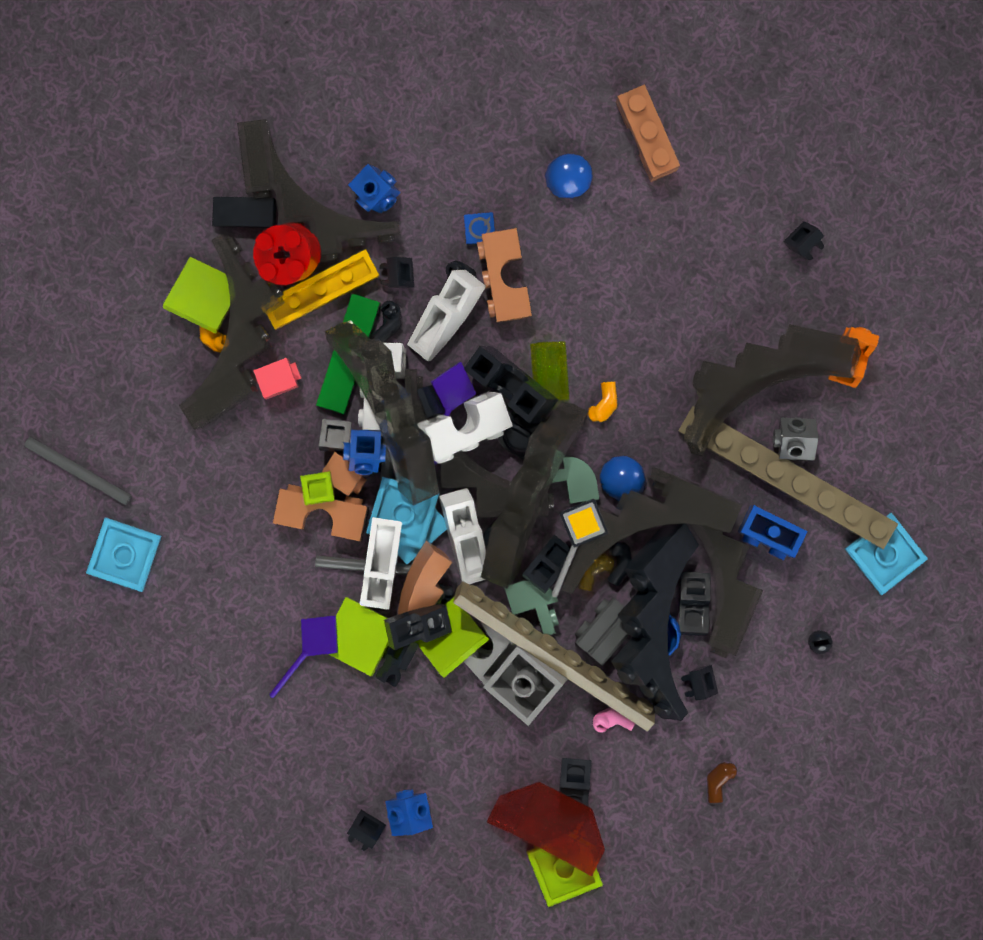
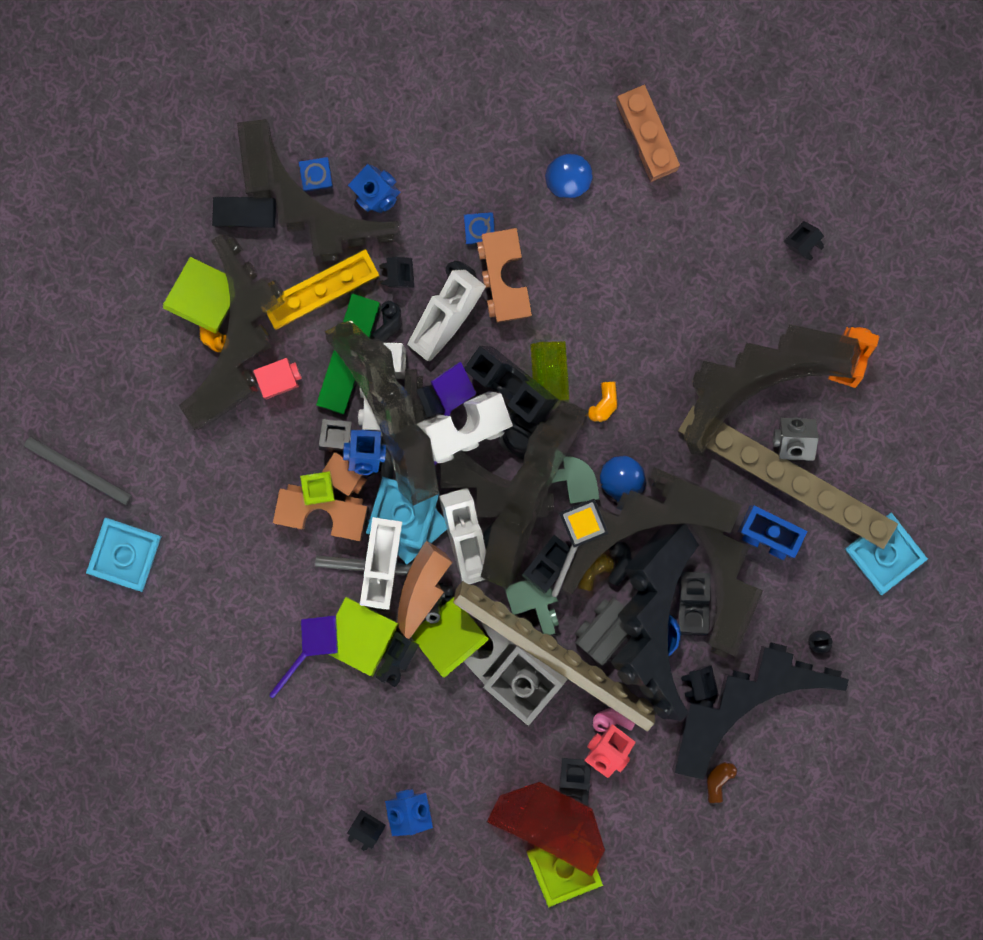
(270, 256): red brick -> none
(315, 174): none -> blue tile
(422, 623): black slope -> none
(609, 751): none -> coral brick
(773, 676): none -> black arch

